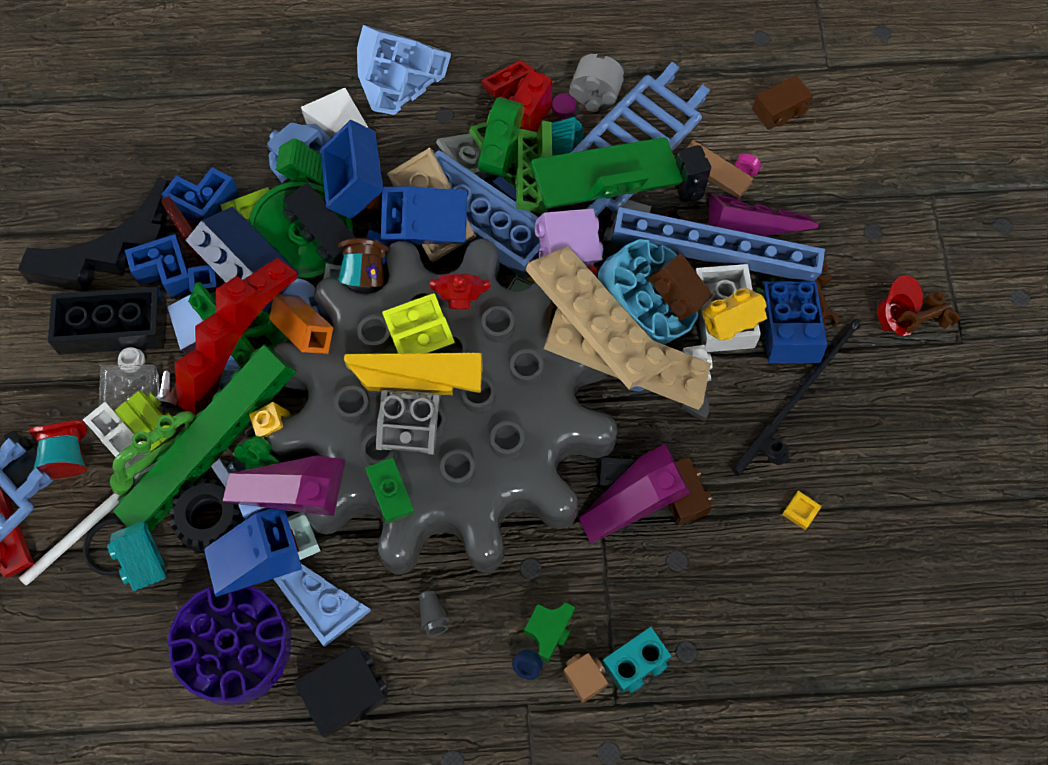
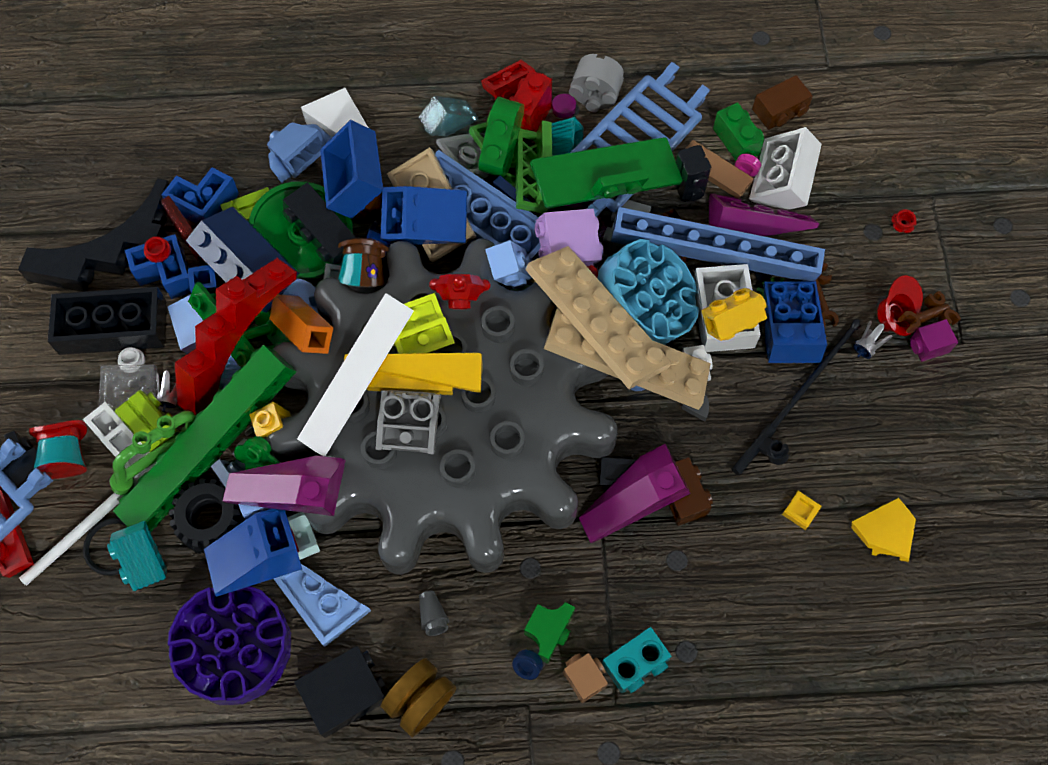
(157, 249): none -> red plate
(300, 163): green brick -> none
(355, 375): none -> white sticker
(389, 490): green brick -> none
(396, 68): light blue brick -> none
(418, 697): none -> pearl gold wheel
(446, 116): none -> clear light blue slope
(509, 264): none -> light blue brick
(680, 287): reddish brown brick -> none
(738, 131): none -> green brick
(786, 170): none -> white slope
(866, 345): none -> flat silver piece
(887, 530): none -> yellow slope
(906, 216): none -> red plate
(933, 340): none -> magenta brick

